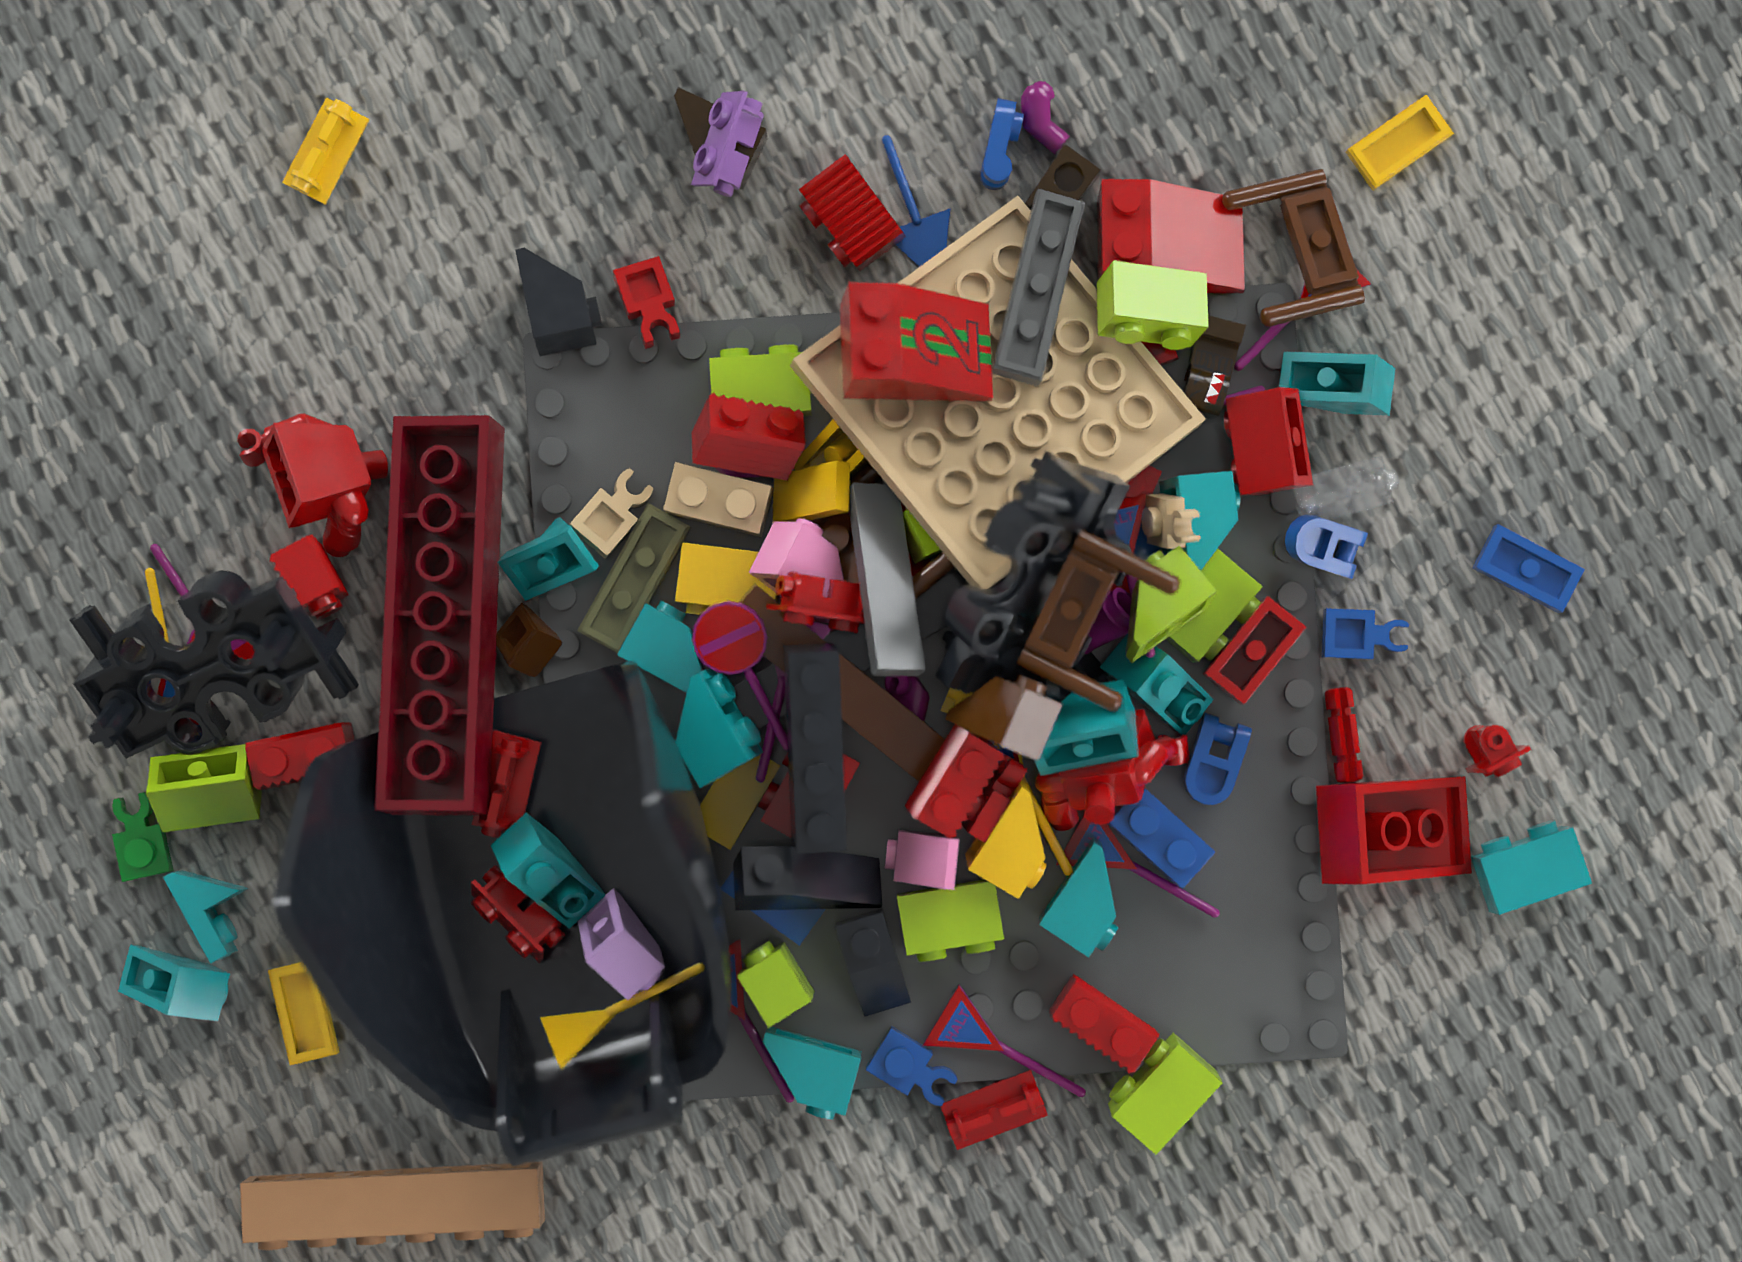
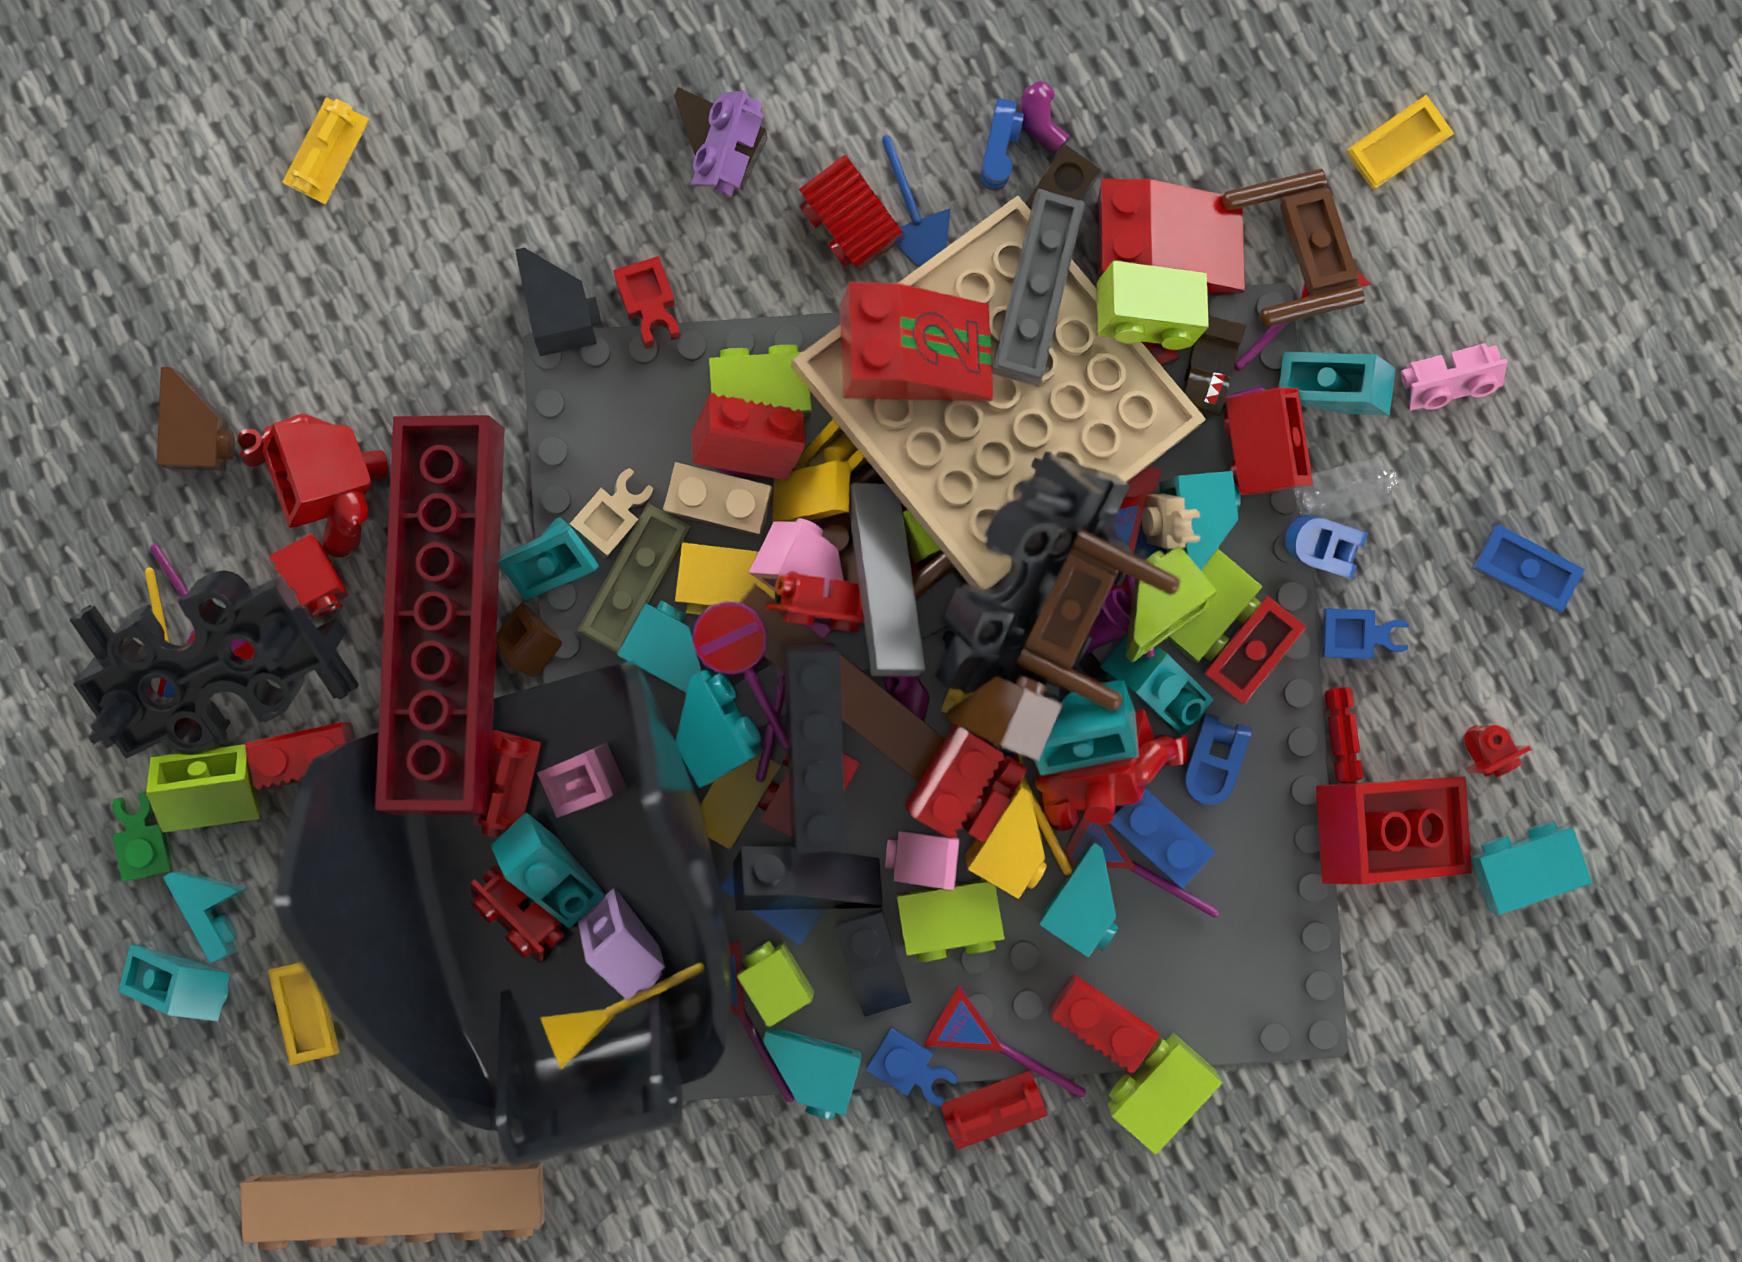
(190, 428): none -> reddish brown slope
(582, 780): none -> bright pink slope
(1475, 373): none -> bright pink hinge

